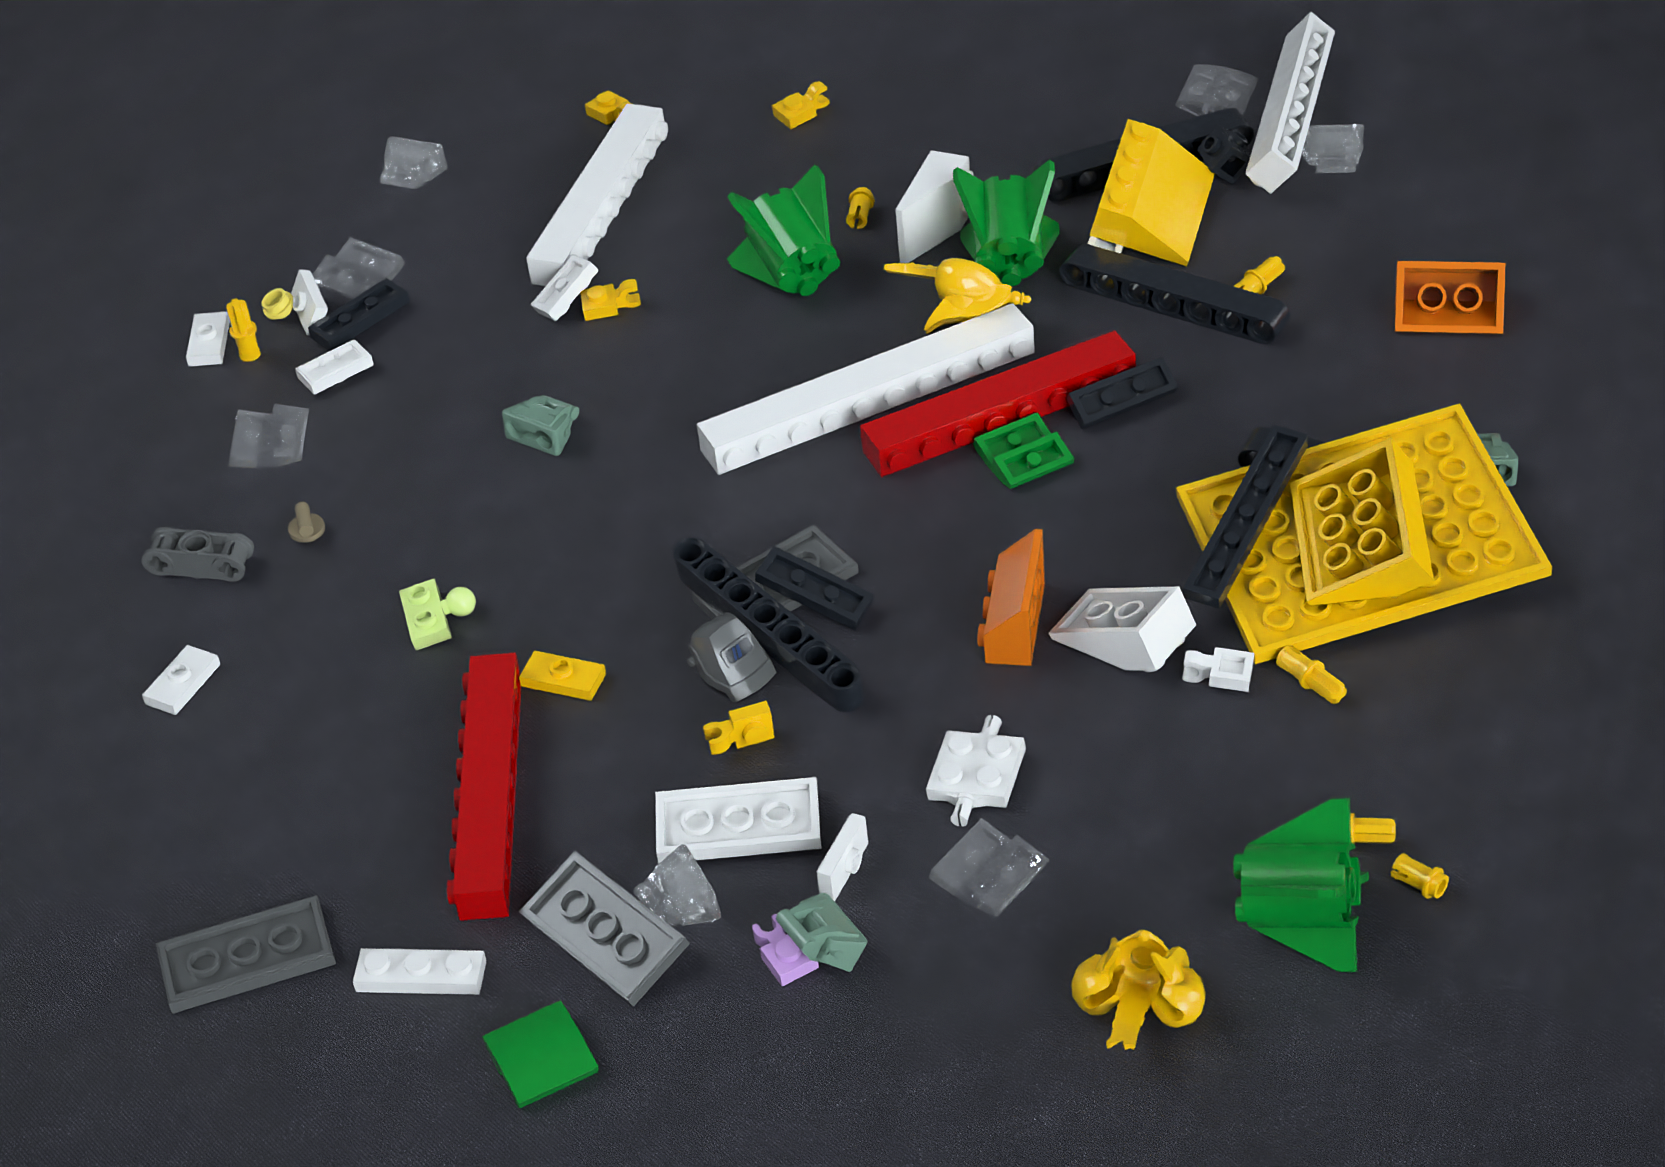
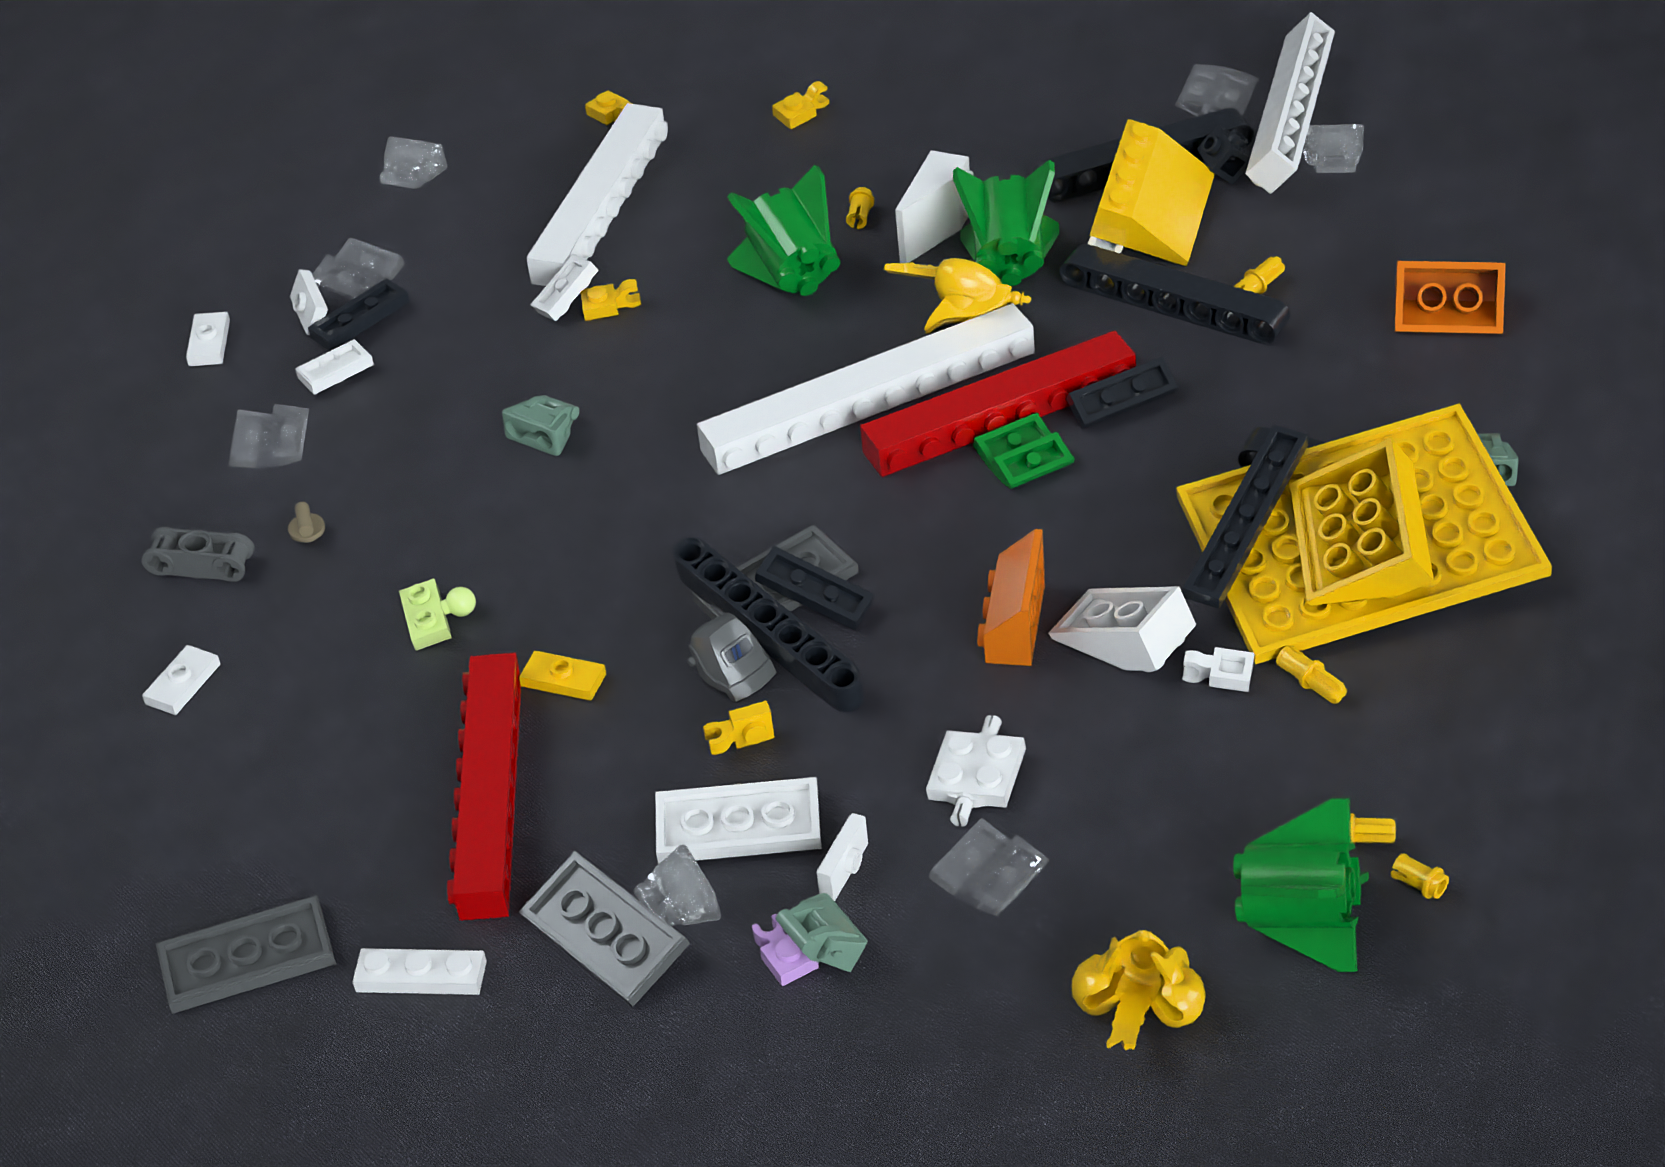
(243, 330): yellow axle -> none
(277, 304): light yellow plate -> none
(540, 1054): green slope -> none

